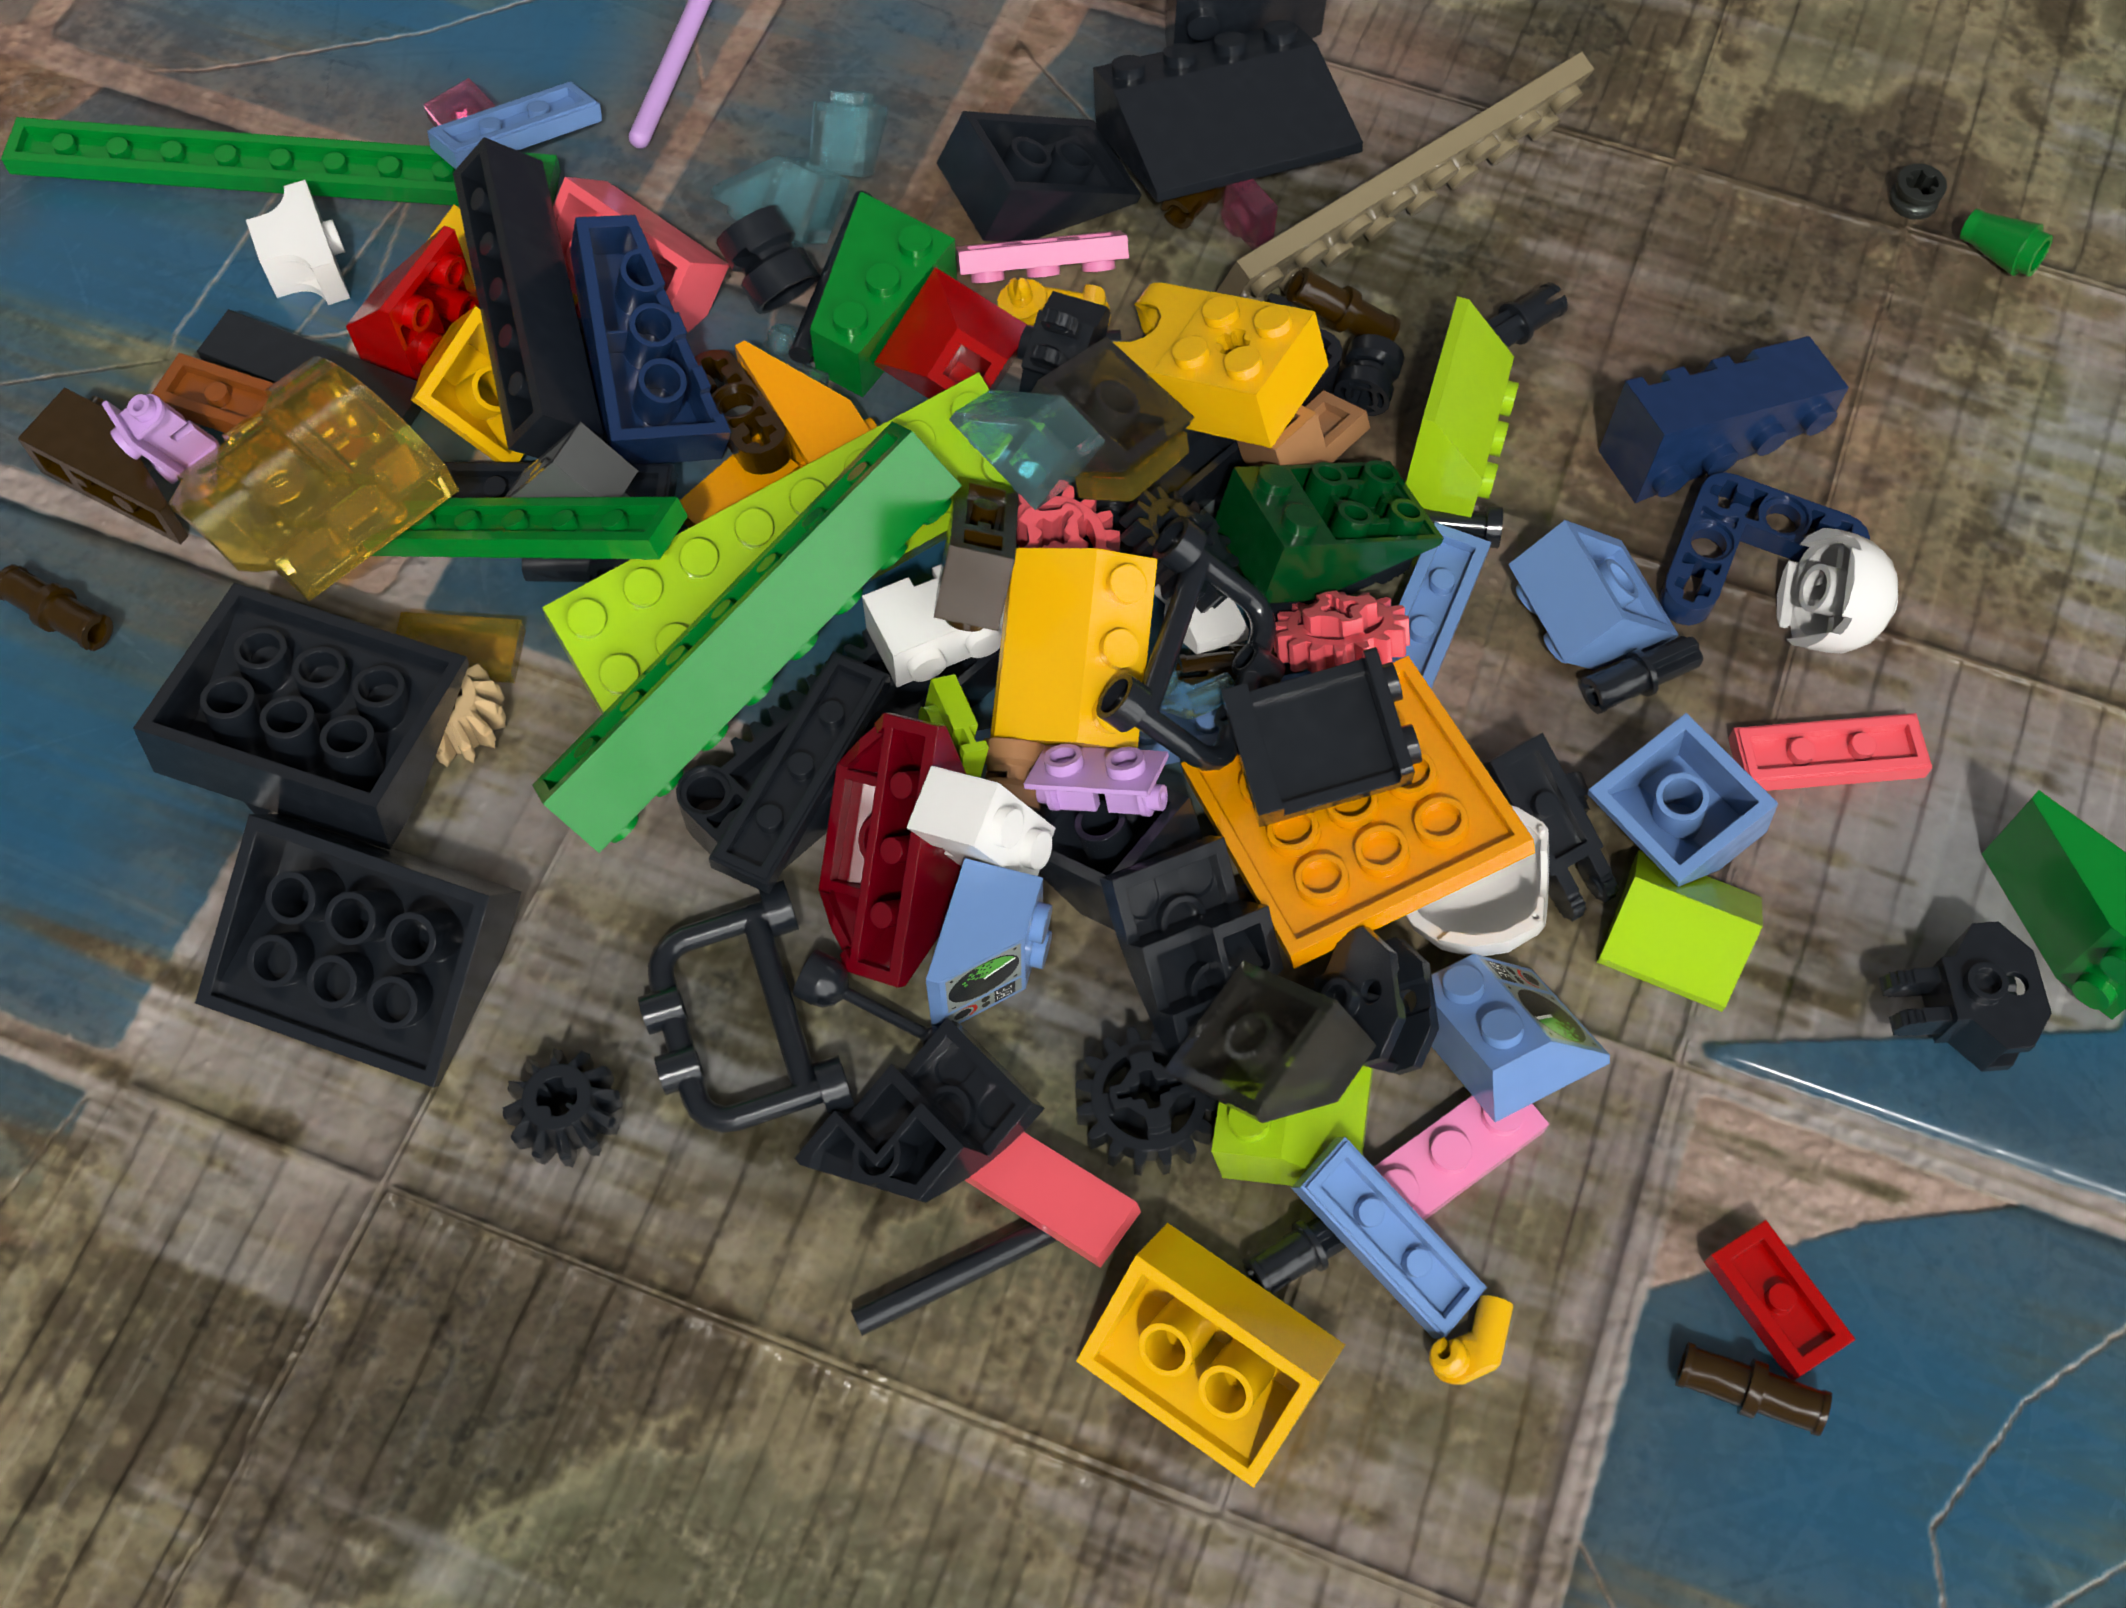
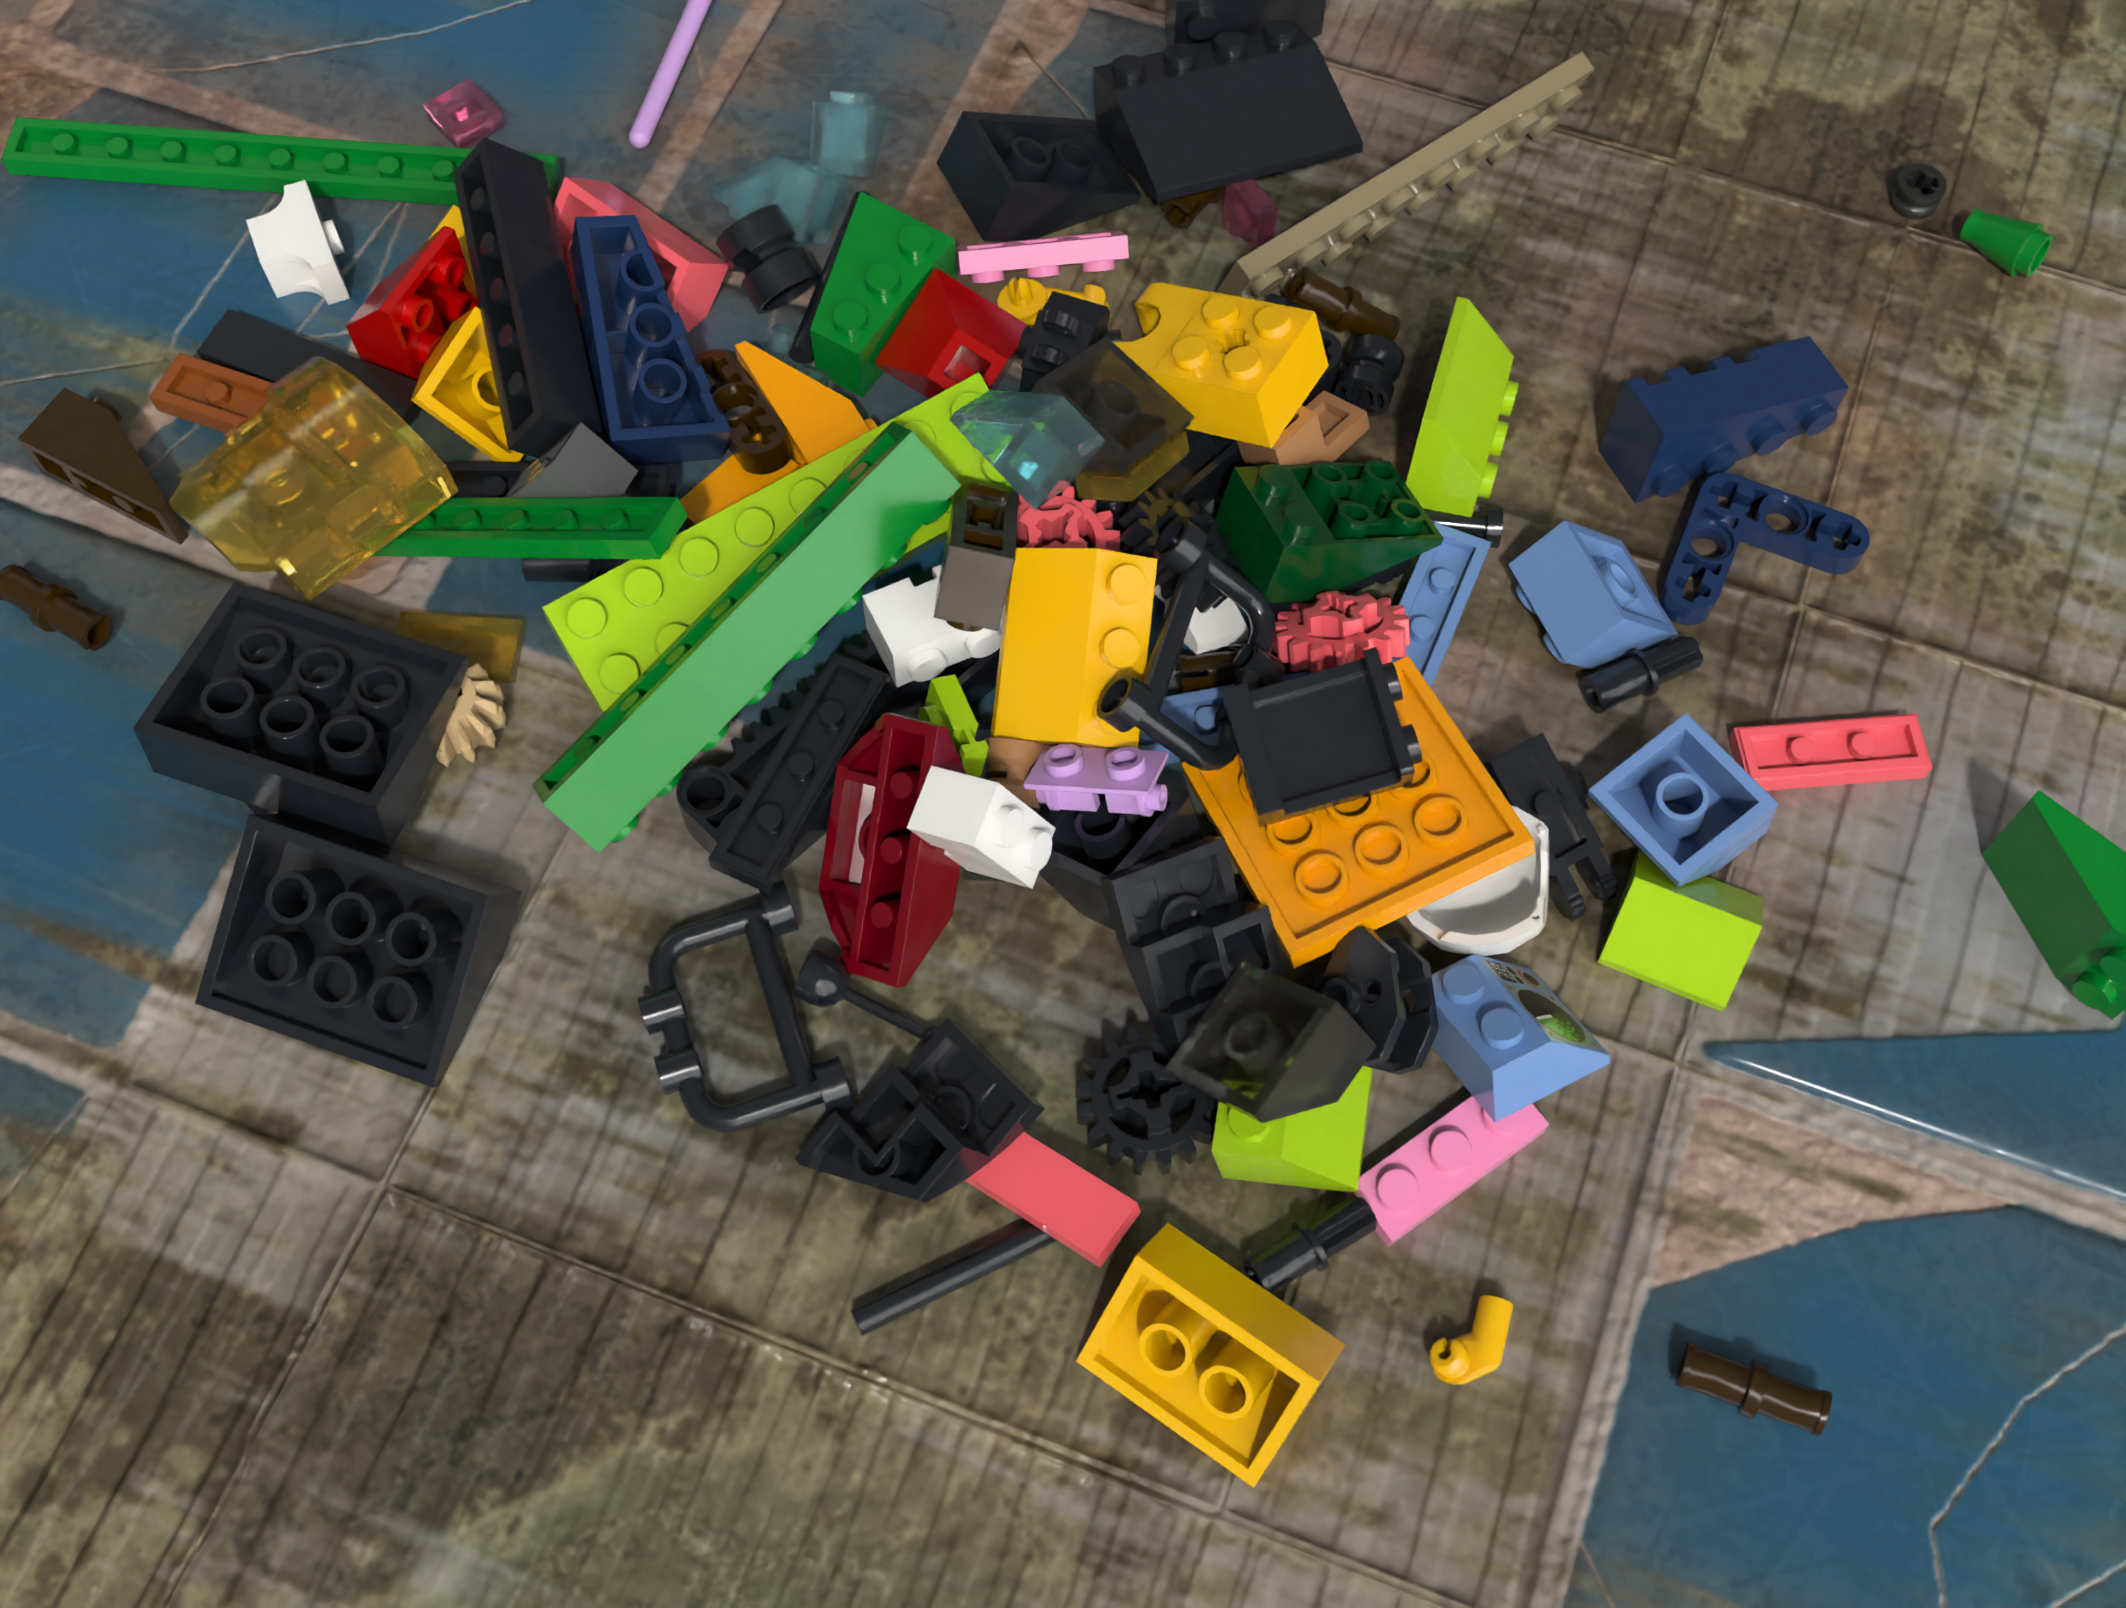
(159, 434): lavender hinge -> none
(517, 122): medium blue tile -> none
(545, 1090): black gear -> none
(987, 941): medium blue slope -> none
(1195, 700): clear light blue arm -> none
(1389, 1237): medium blue tile -> none
(1520, 319): black axle -> none
(1779, 1300): red plate -> none
(1837, 592): white cylinder -> none
(1974, 997): black hinge -> none

